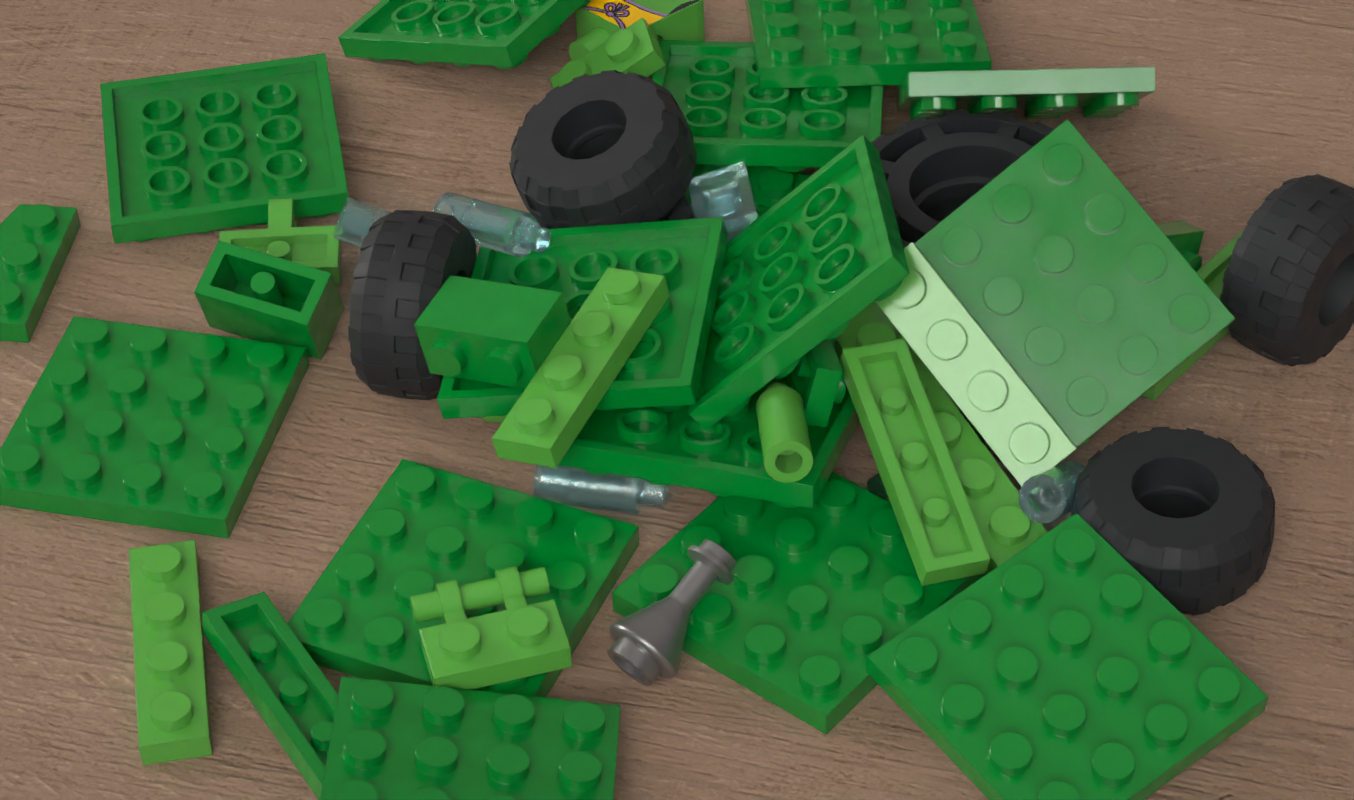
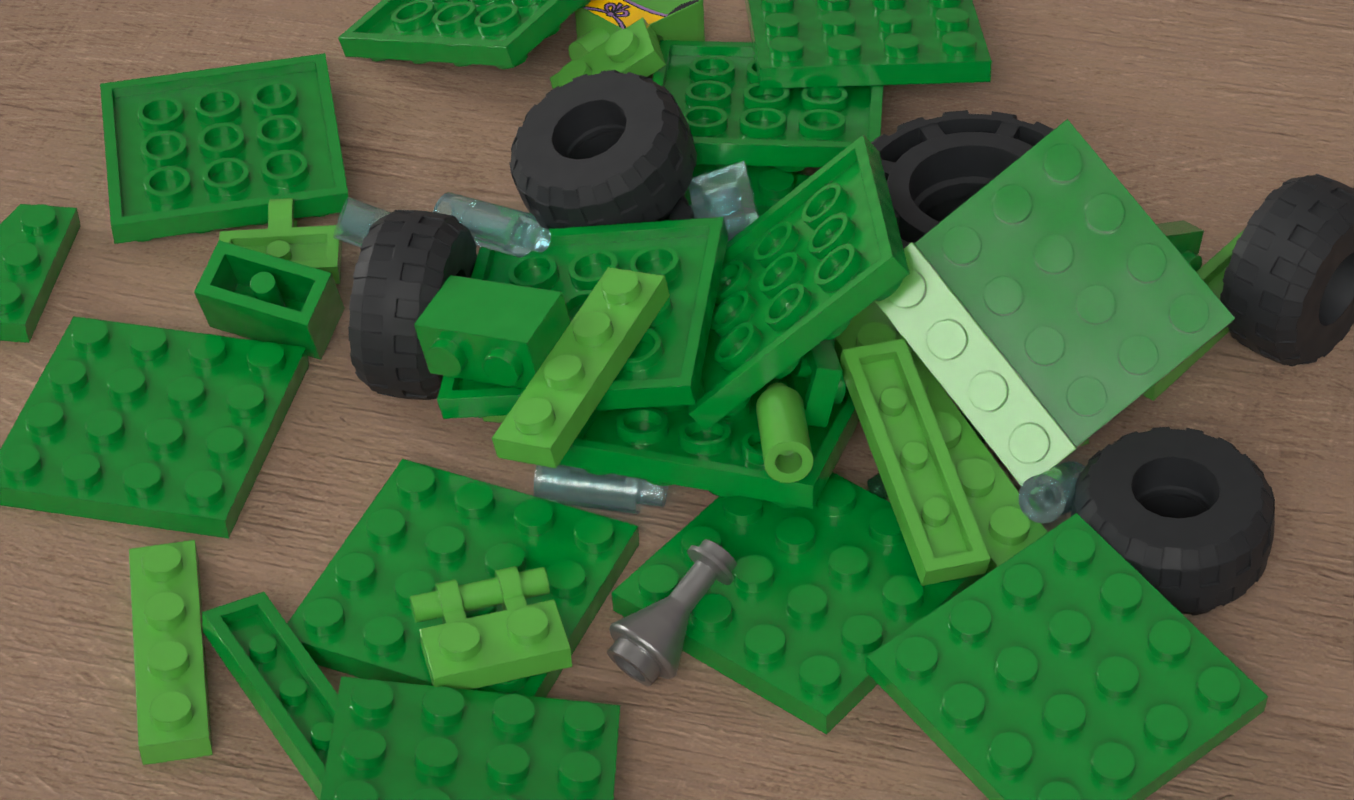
(1038, 91): plate -> none

